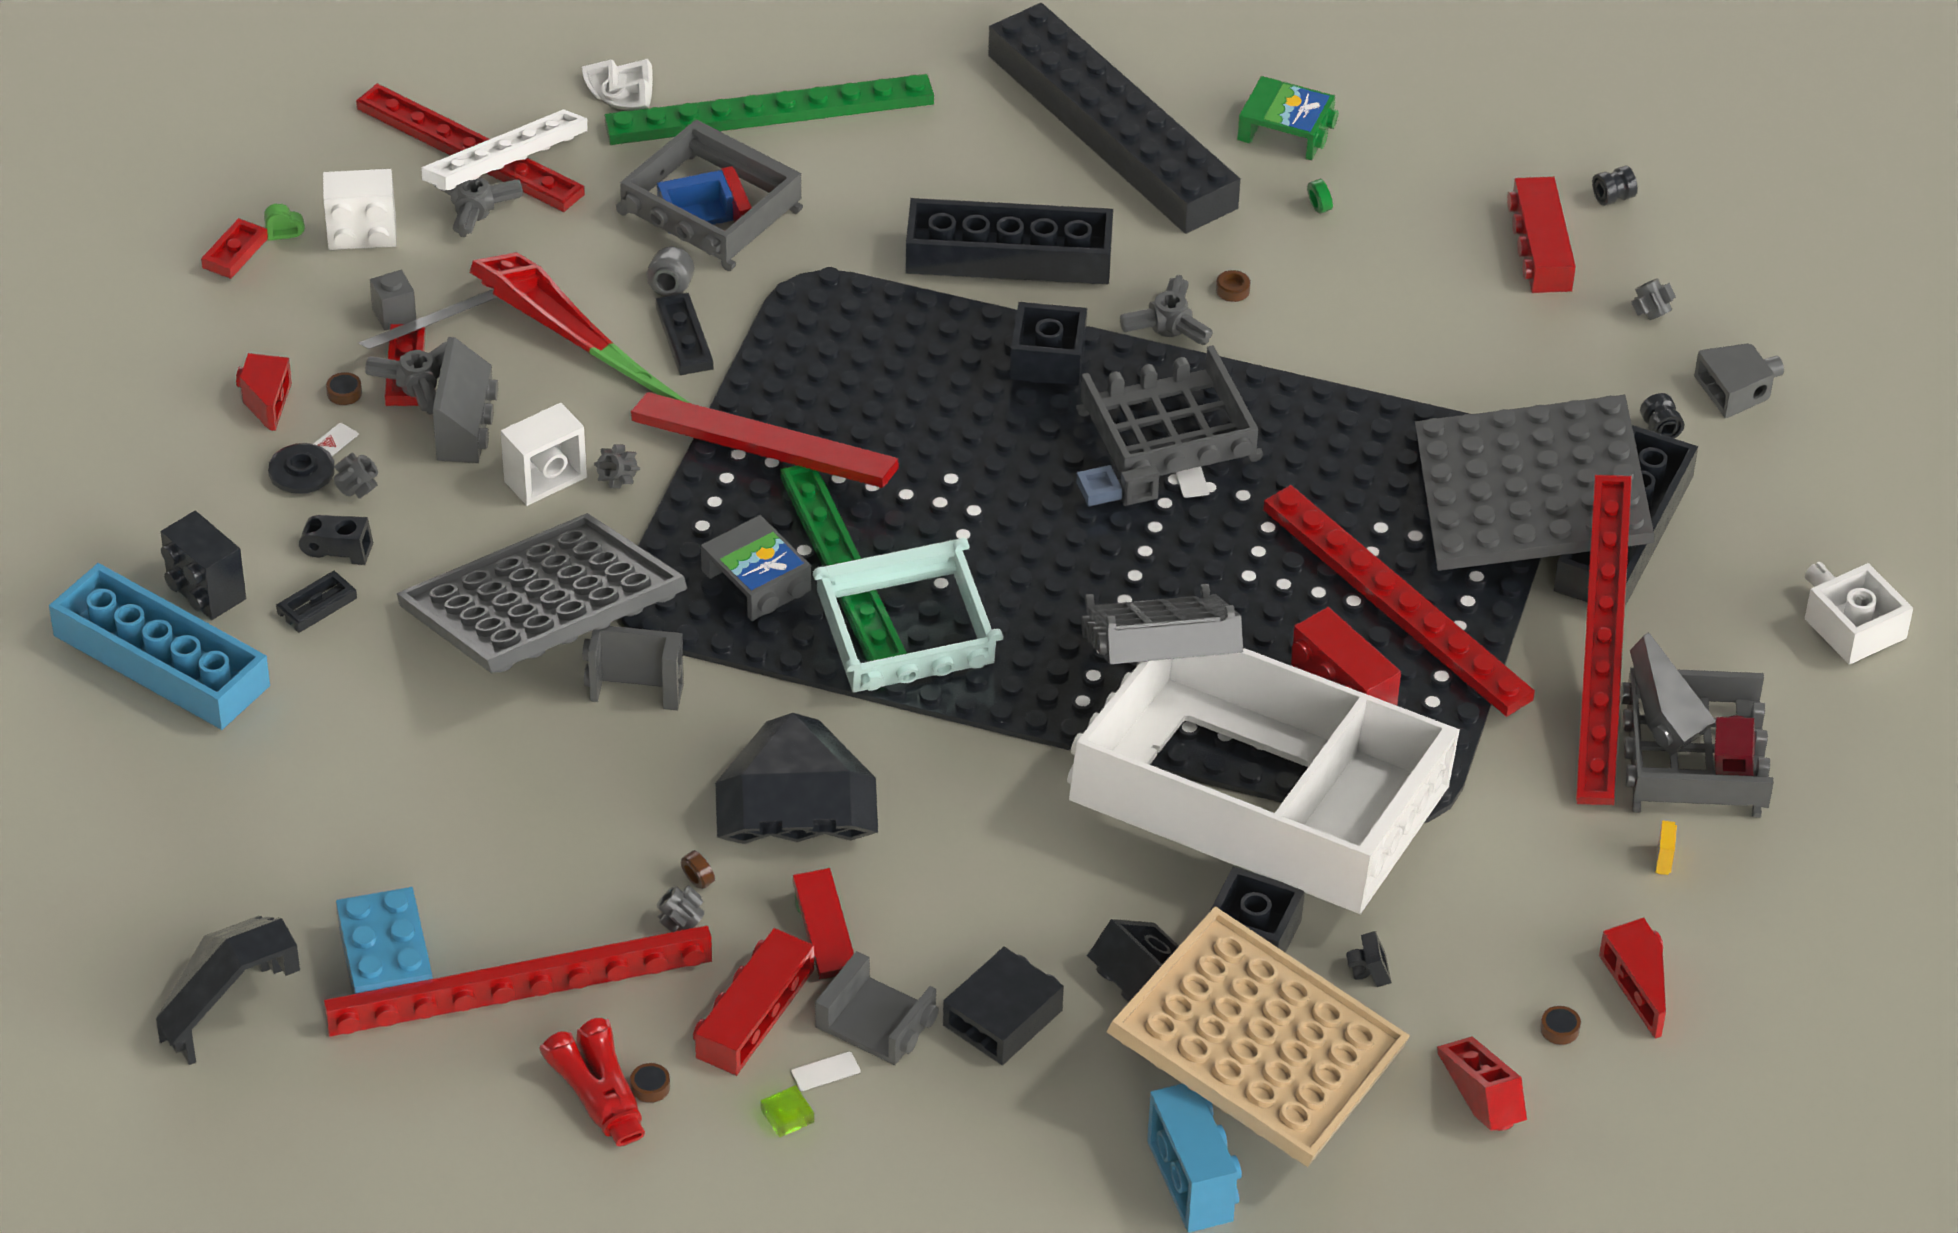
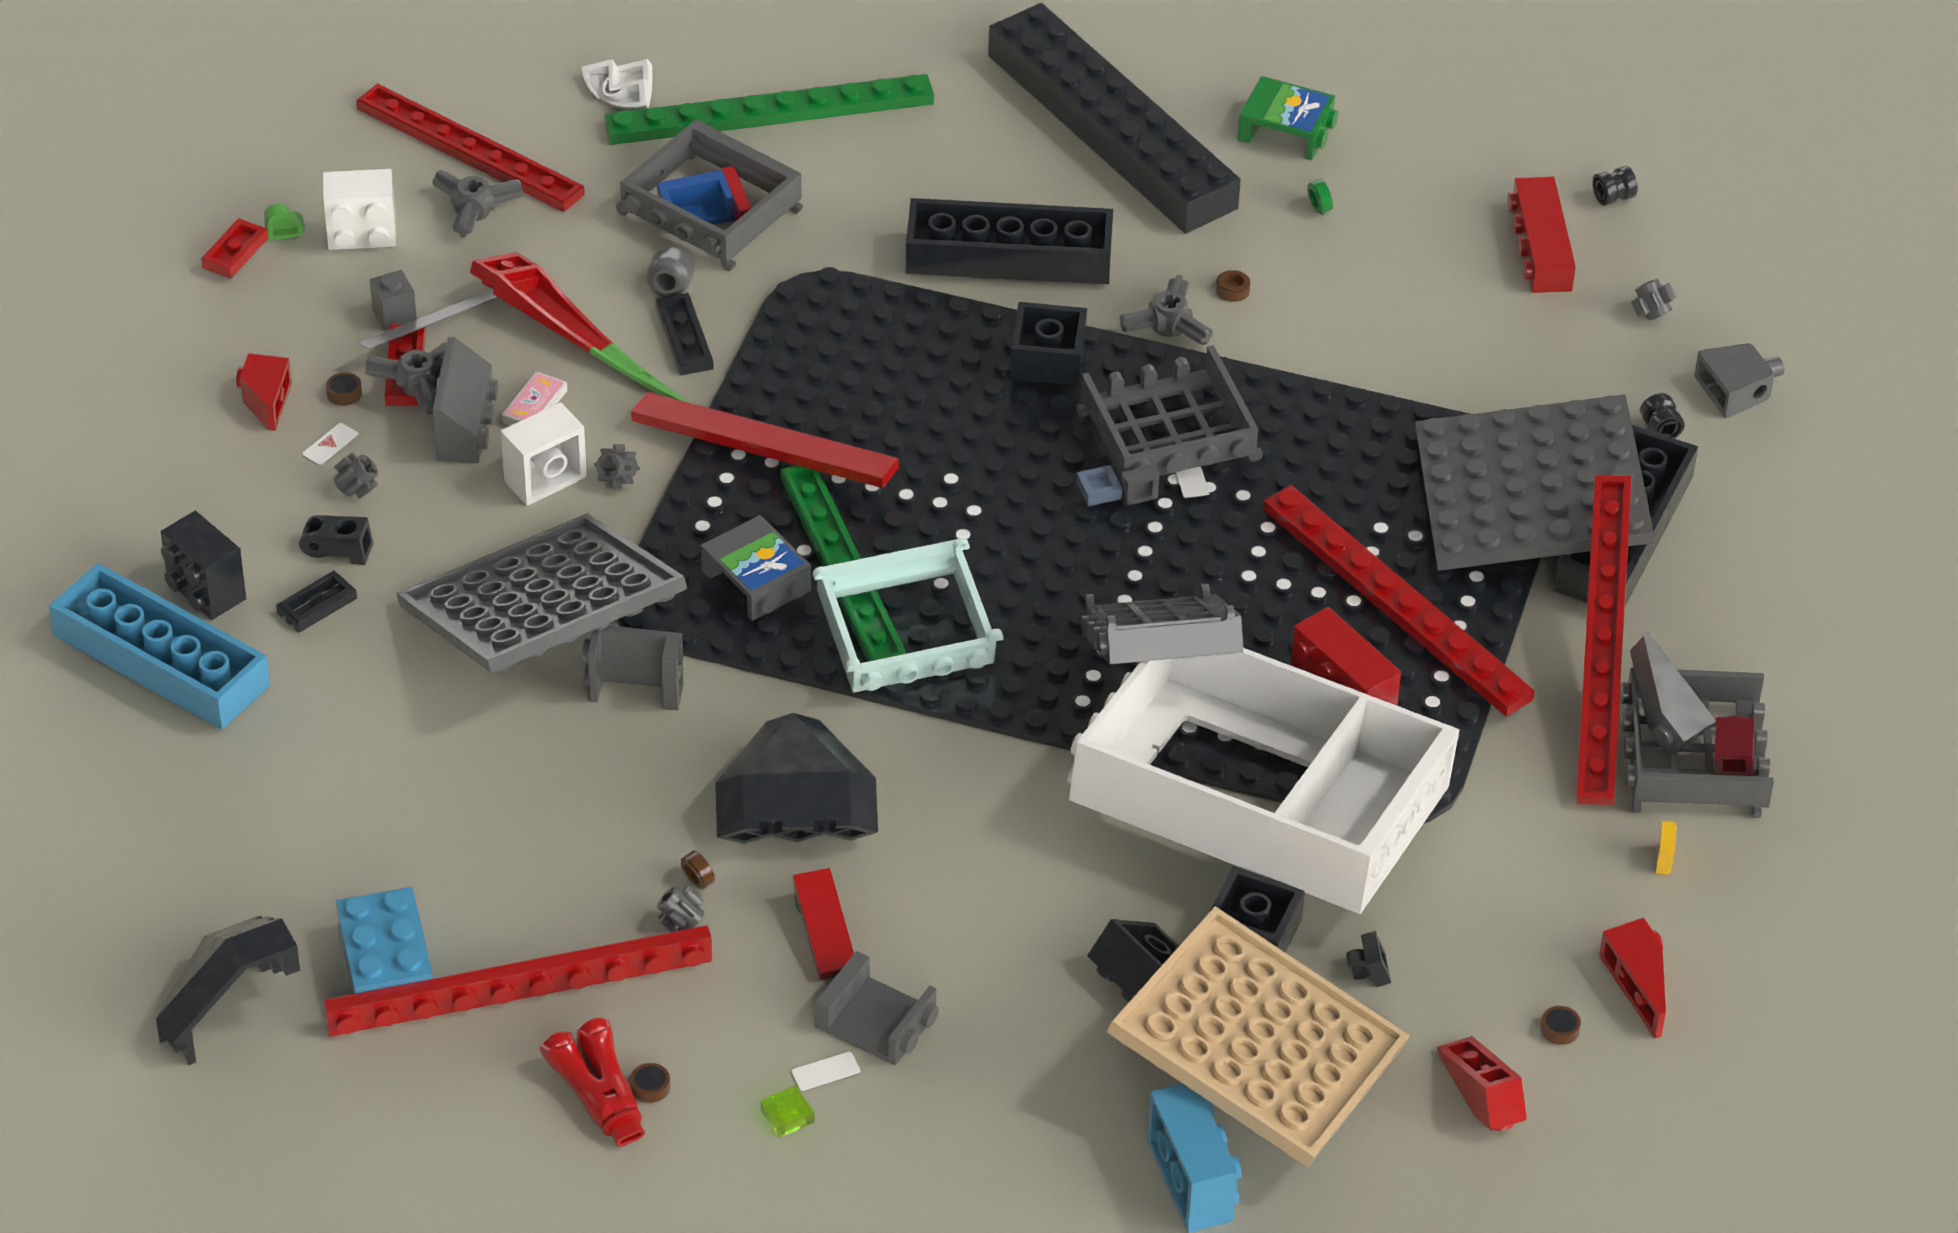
(301, 468): black wheel -> none
(504, 149): white plate -> none
(537, 395): none -> tile
(754, 1001): red brick -> none
(1003, 1005): black brick -> none
(1856, 611): white brick -> none

